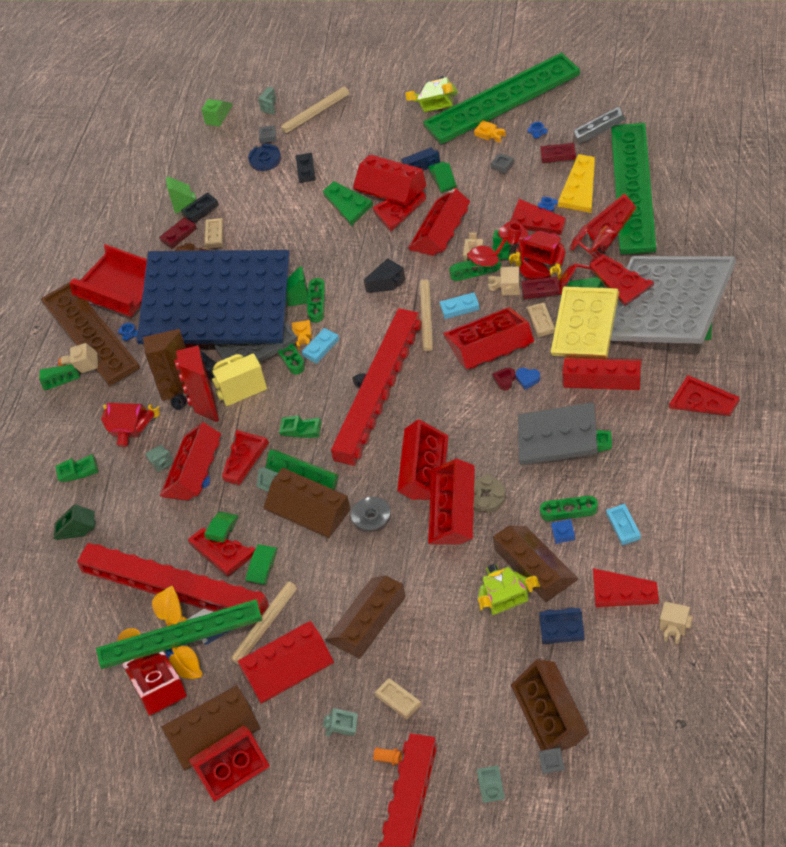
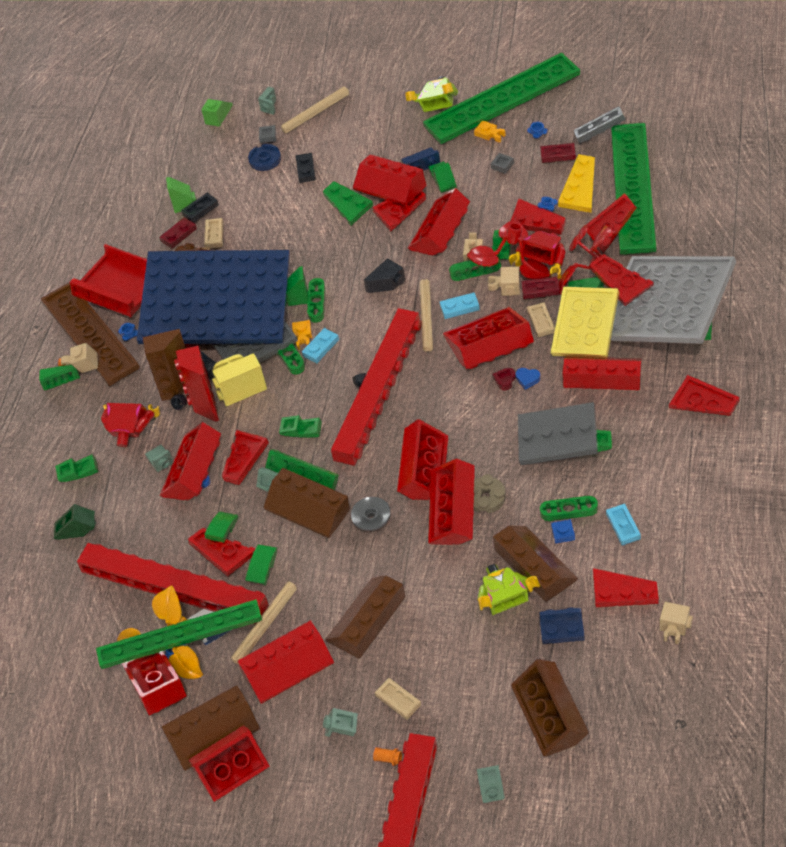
(551, 760): dark grey plate -> none

